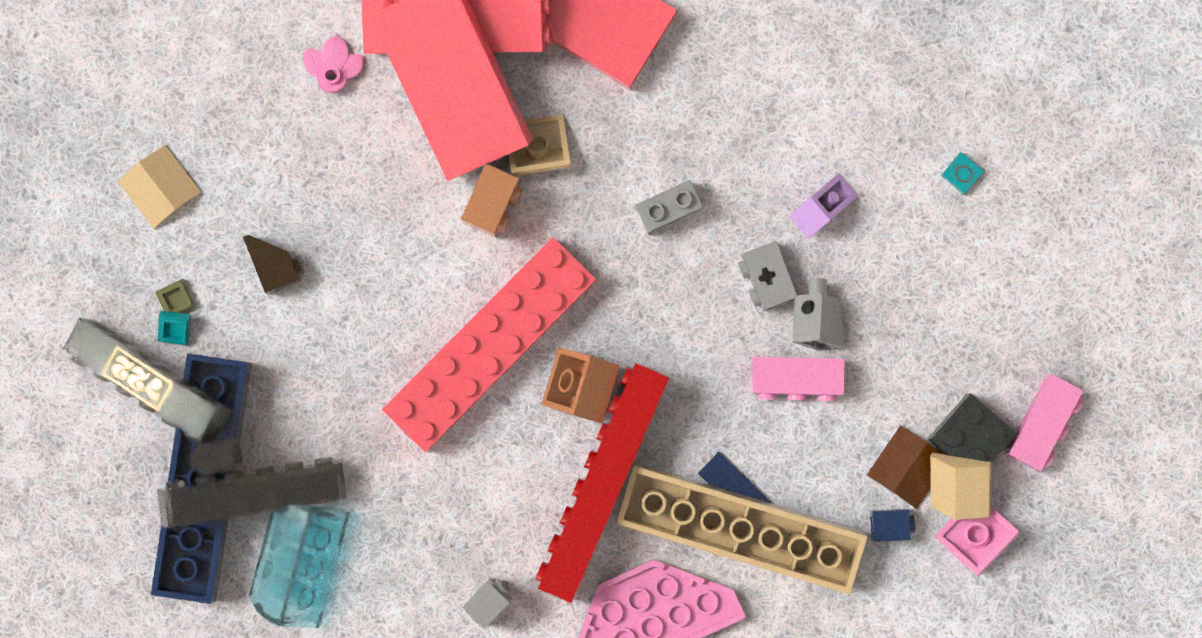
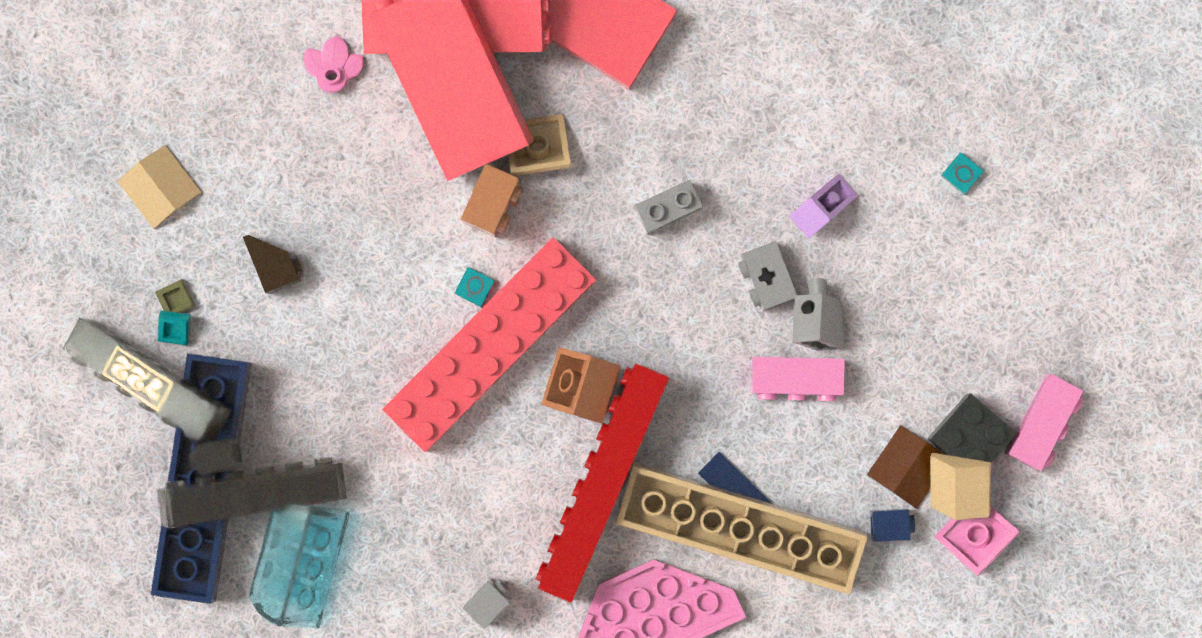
(474, 287): none -> teal tile

